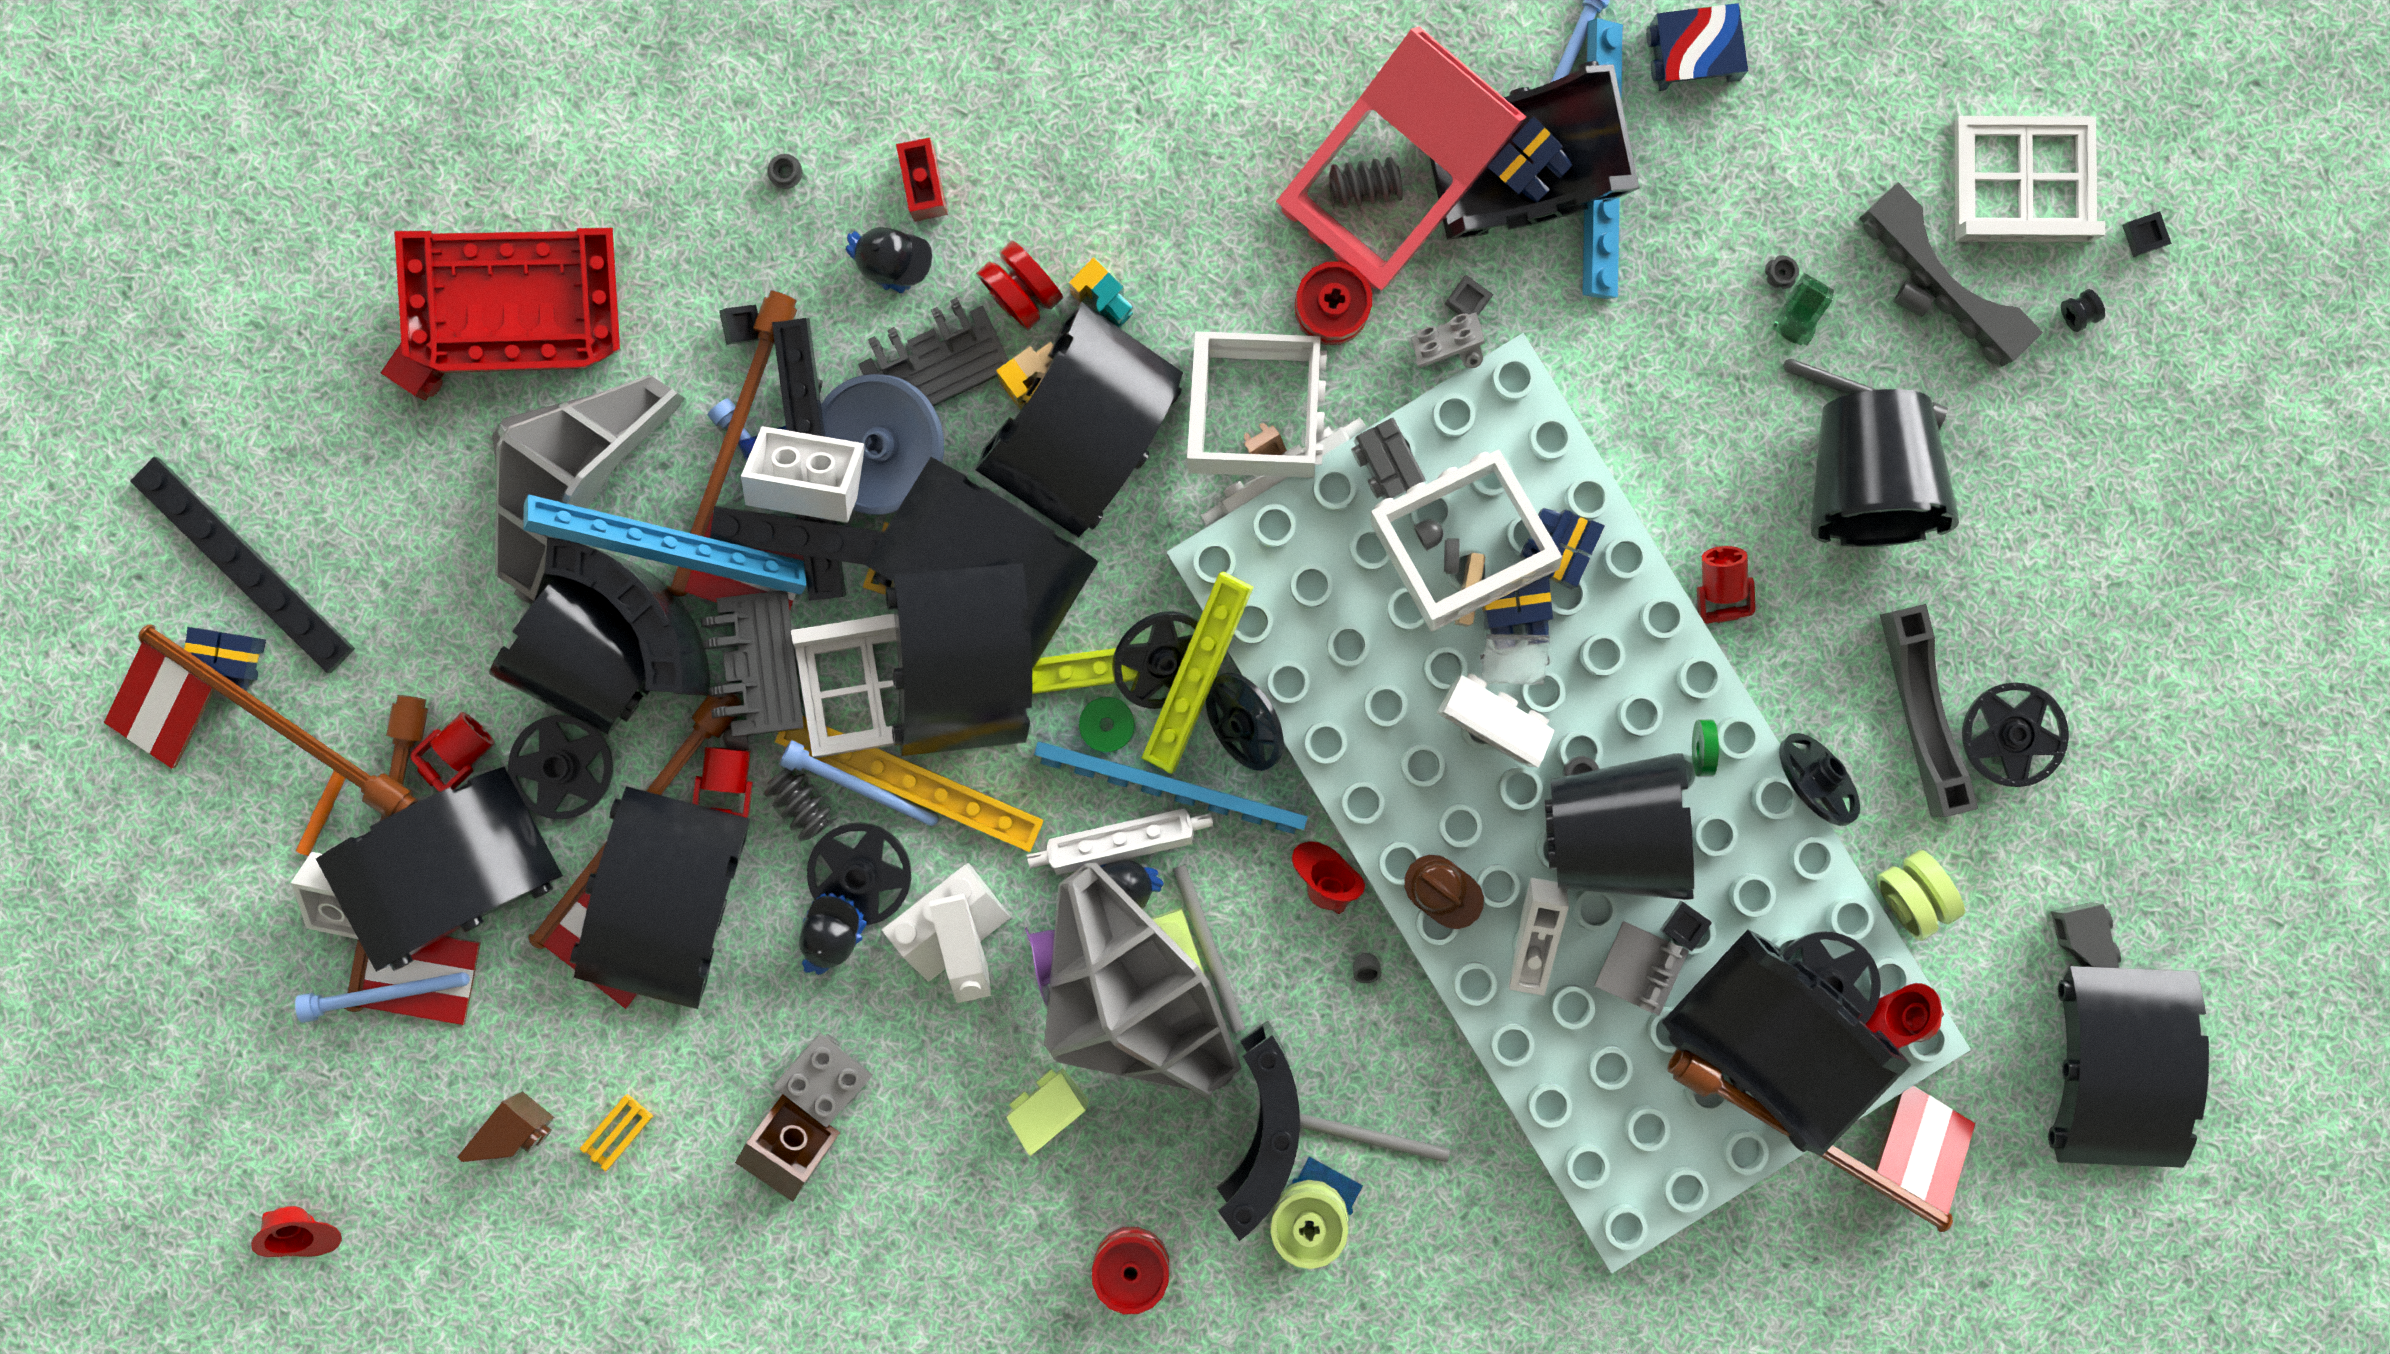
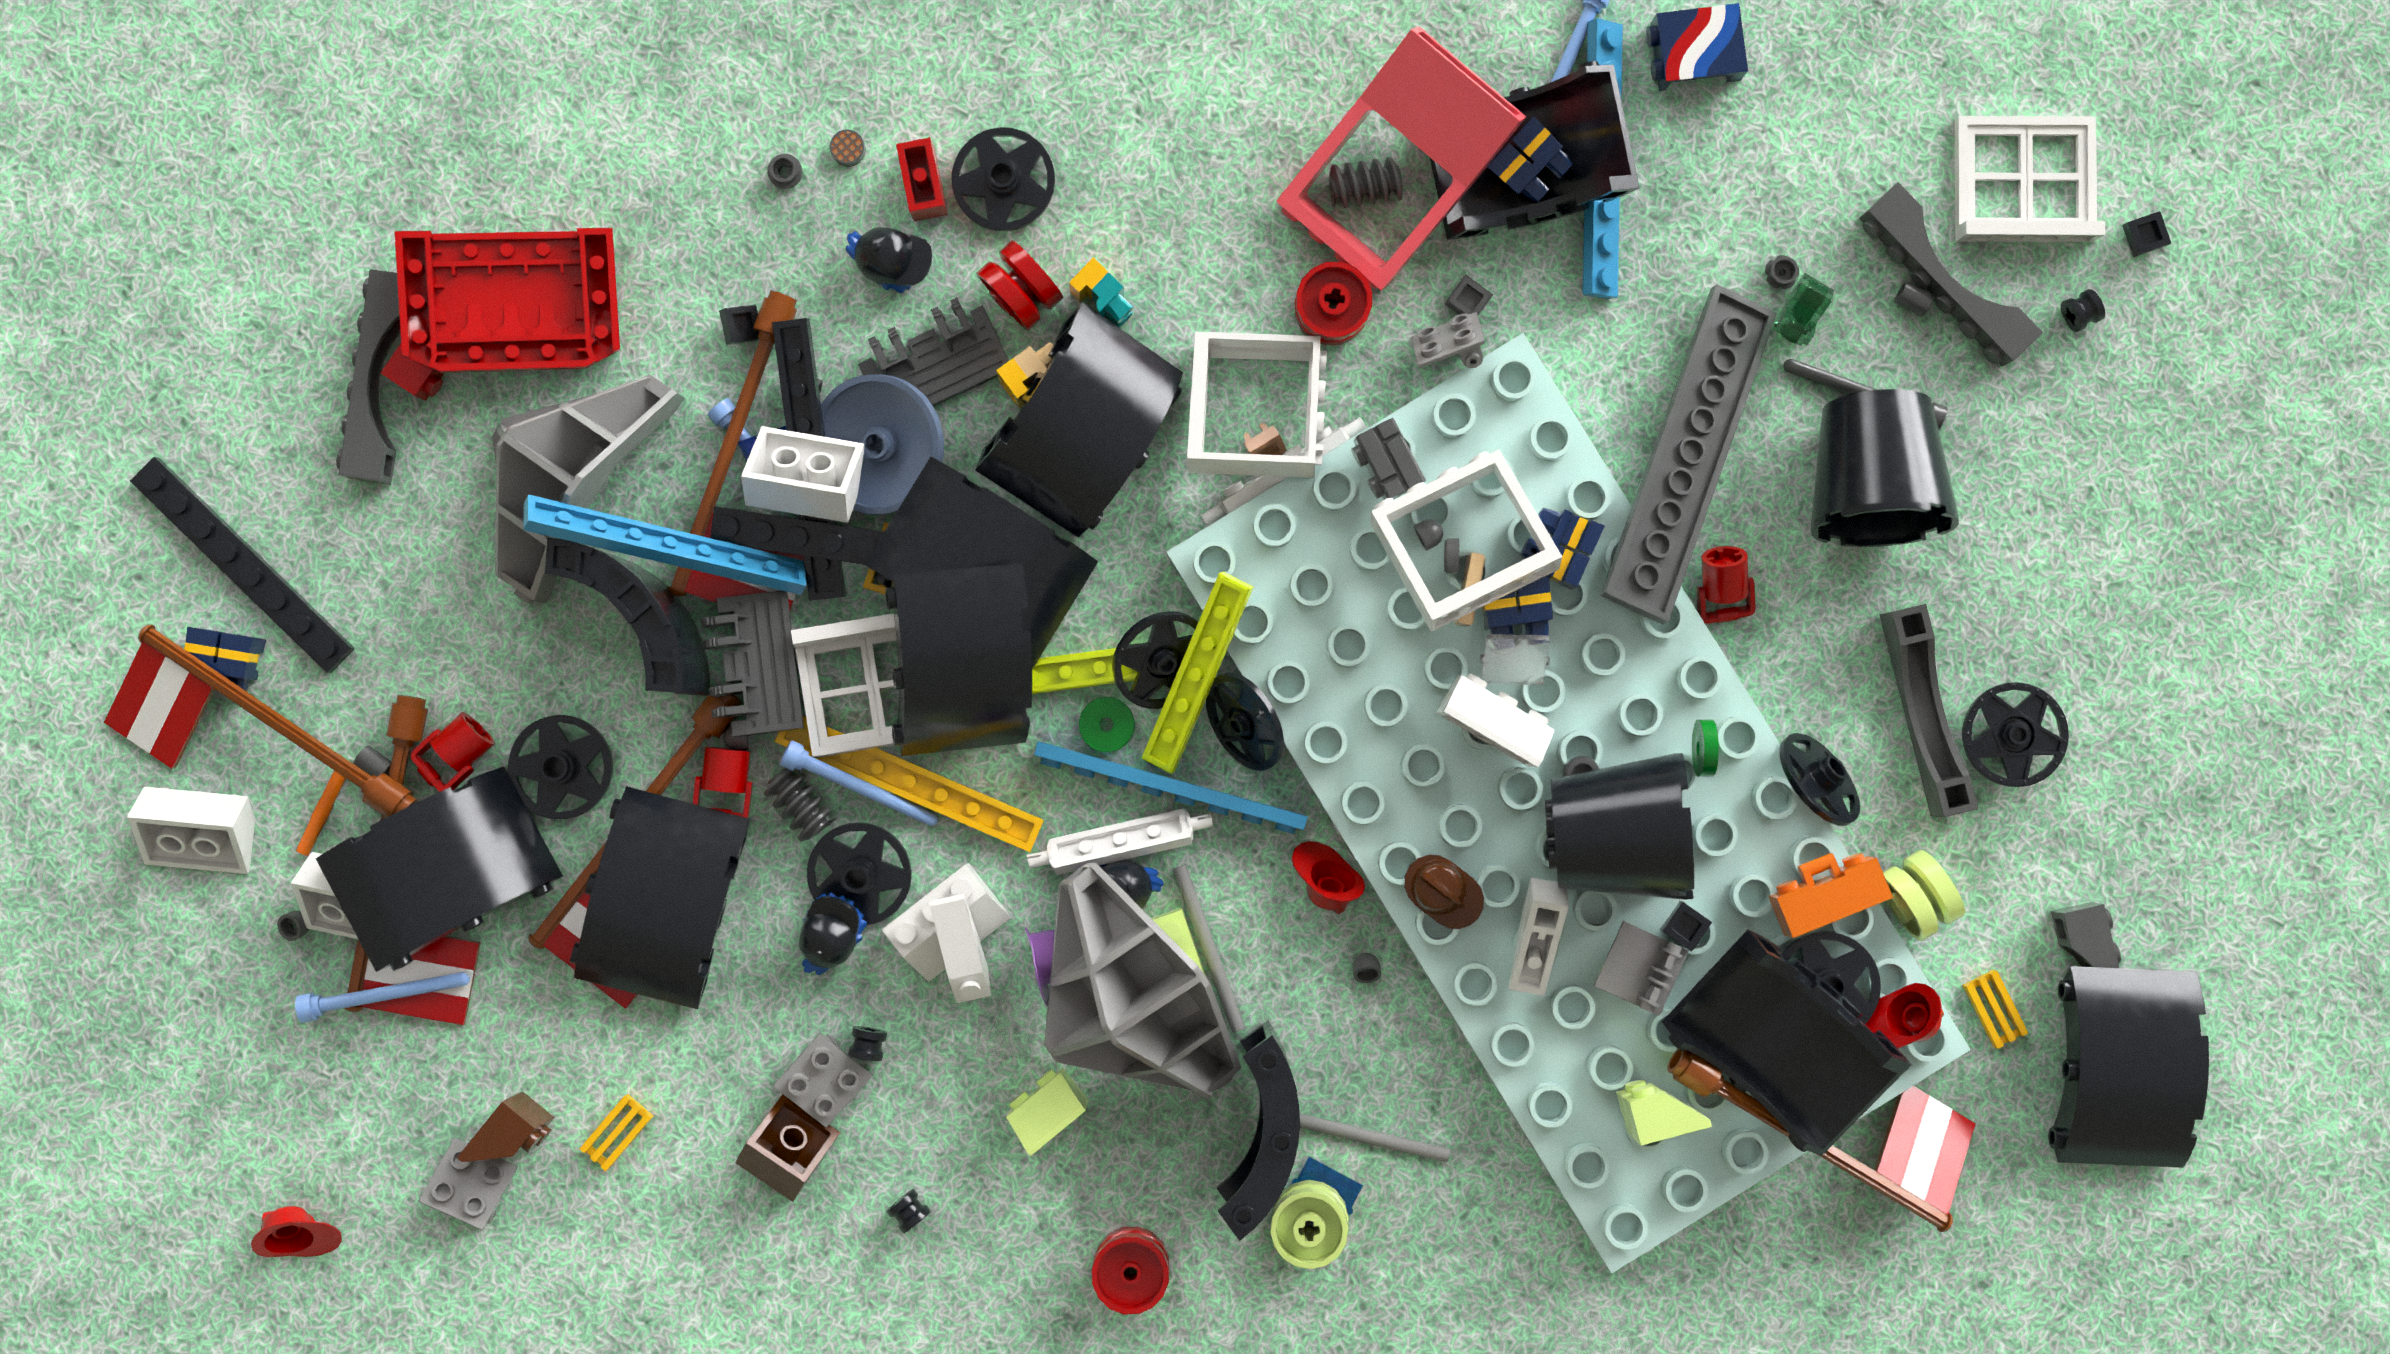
(193, 829): none -> white slope
(287, 930): none -> dark grey hinge
(366, 446): none -> dark grey arch
(372, 762): none -> dark grey hinge
(468, 1188): none -> light grey hinge
(576, 656): black cone -> none
(847, 148): none -> tile
(867, 1043): none -> black wheel
(908, 1211): none -> black wheel
(1003, 179): none -> black wheel
(1655, 1114): none -> yellowish green slope
(1688, 455): none -> dark grey plate
(1819, 903): none -> orange piece
(2009, 1035): none -> yellow tile

